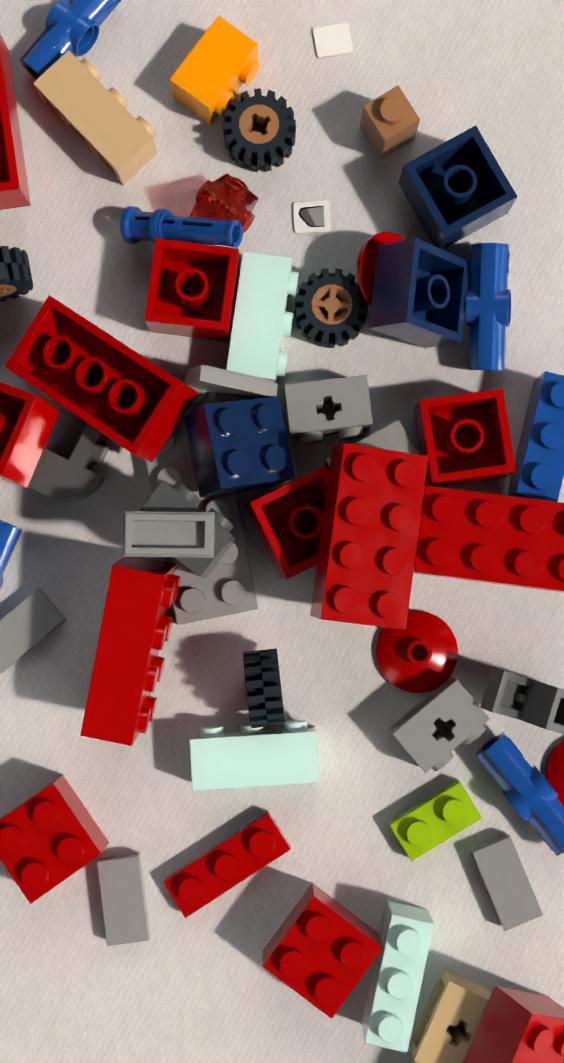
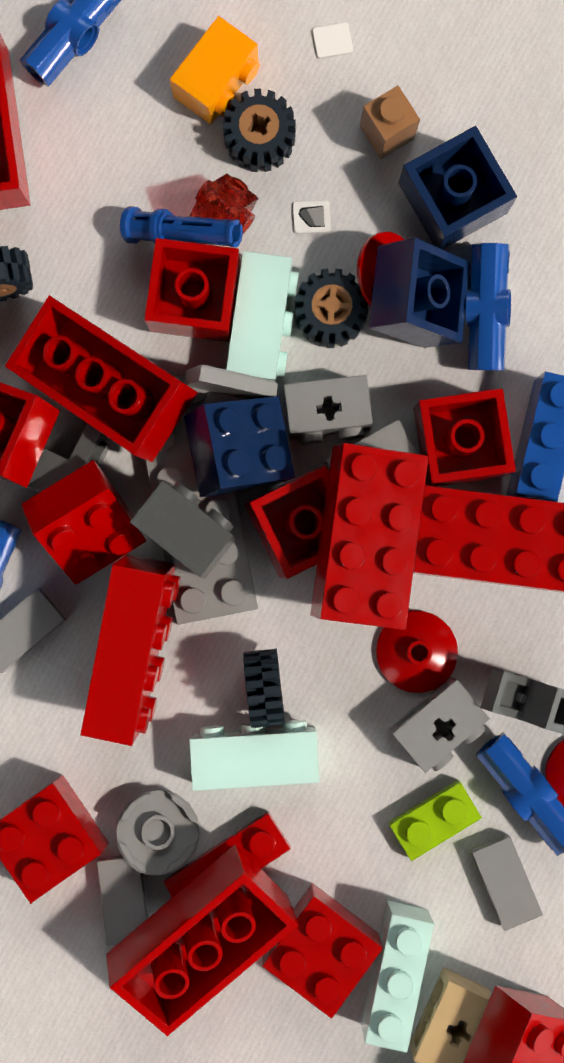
(82, 522): none -> red brick
(97, 116): tan brick -> none
(157, 832): none -> light grey tile
(168, 534): light grey tile -> none
(200, 941): none -> red brick

